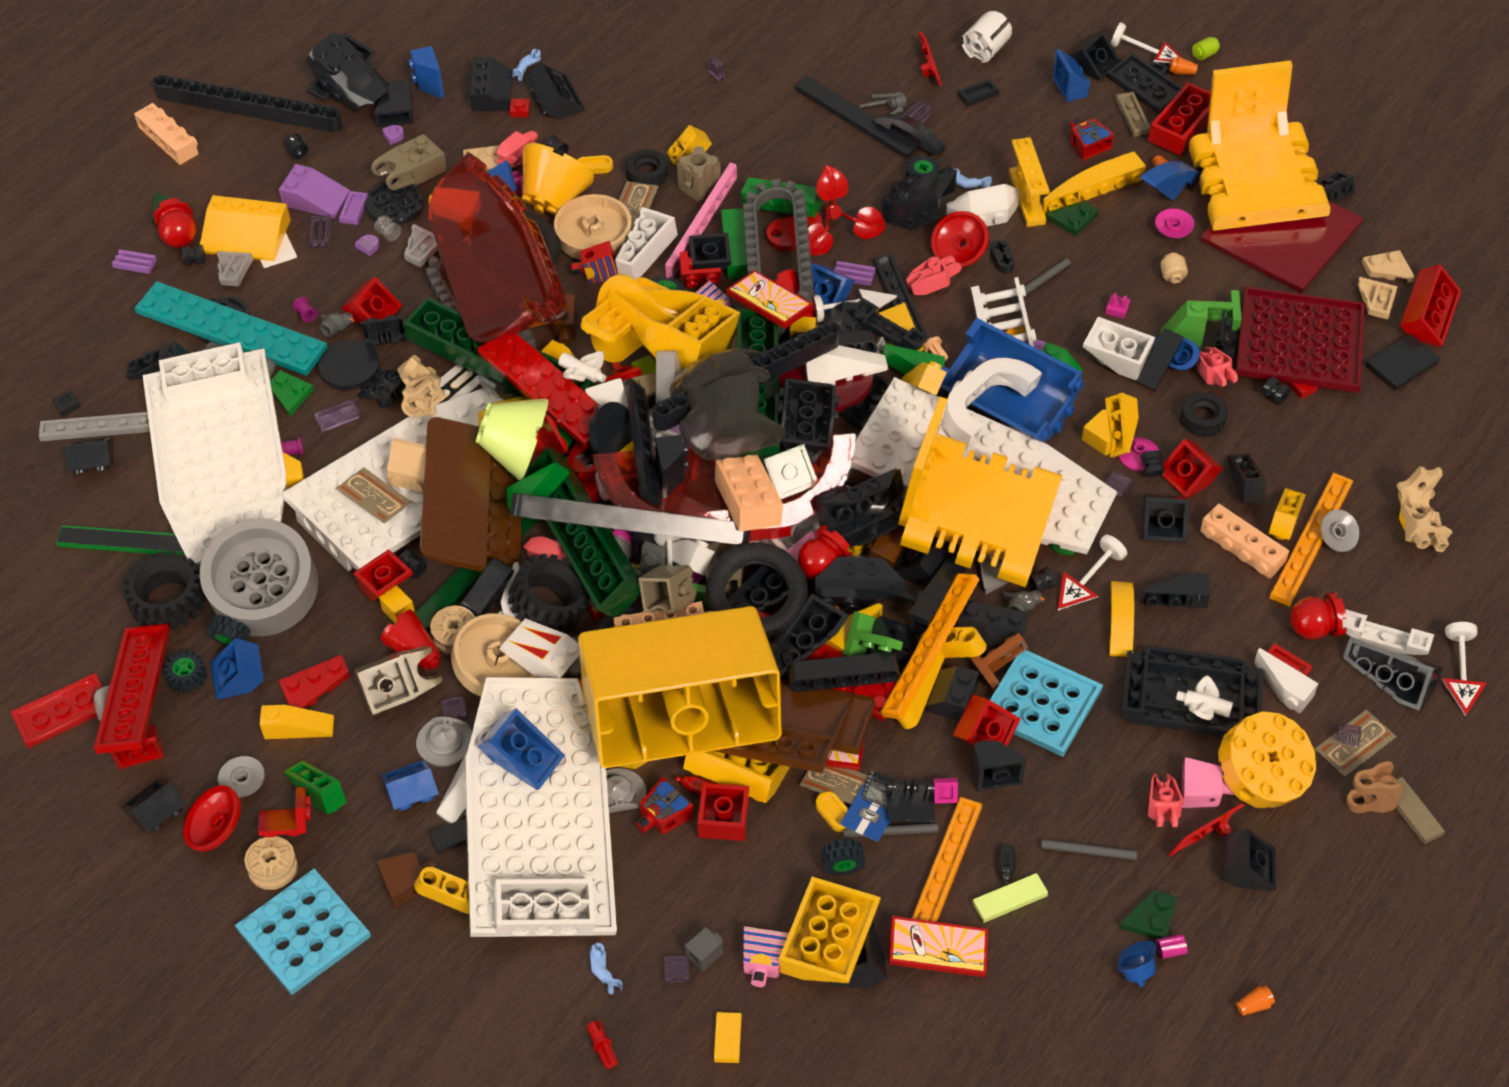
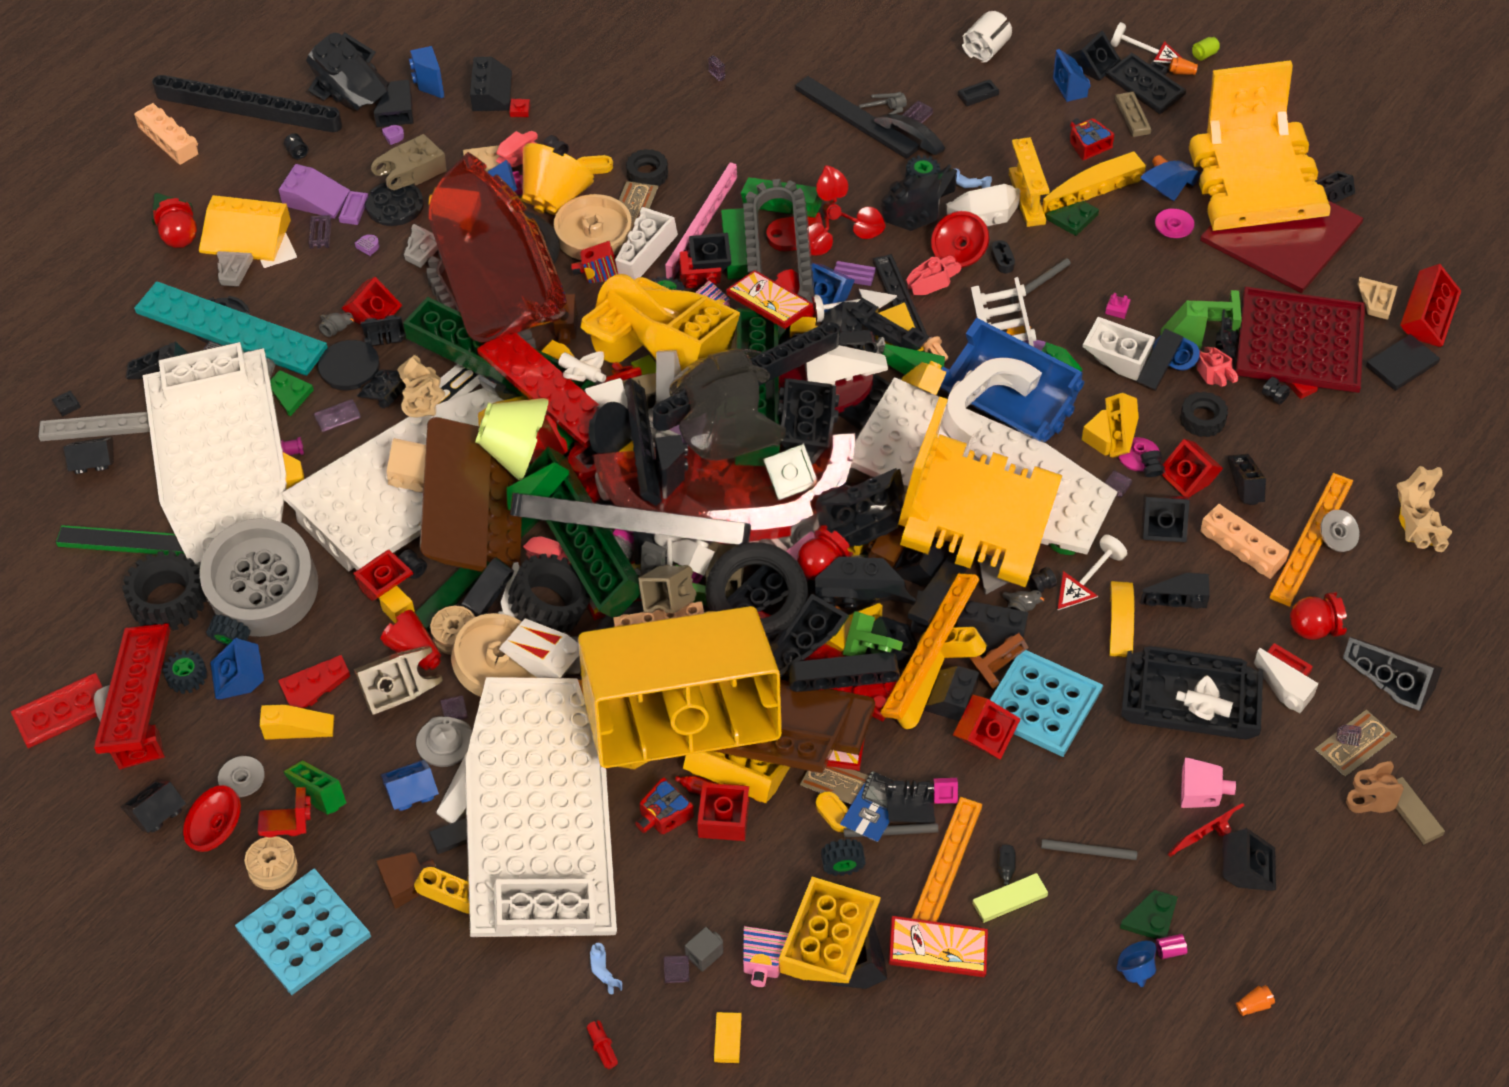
(134, 260): medium lavender tile -> none
(193, 254): black wheel -> none
(304, 308): magenta bush -> none
(374, 495): dark tan sticker -> none
(388, 228): clear wheel -> none
(521, 749): blue slope -> none
(526, 62): light blue arm -> none
(554, 92): black slope -> none
(624, 789): light grey hat -> none
(687, 142): yellow slope -> none
(698, 173): dark tan piece -> none
(748, 493): light nougat brick -> none
(928, 68): red piece -> none
(996, 765): black slope -> none
(1165, 801): coral hinge -> none
(1174, 268): tan head -> none
(1181, 119): red brick -> none
(1267, 760): yellow brick -> none
(1286, 514): yellow slope -> none
(1388, 266): tan wing -> none
(1406, 643): white slope -> none
(1463, 691): white piece -> none

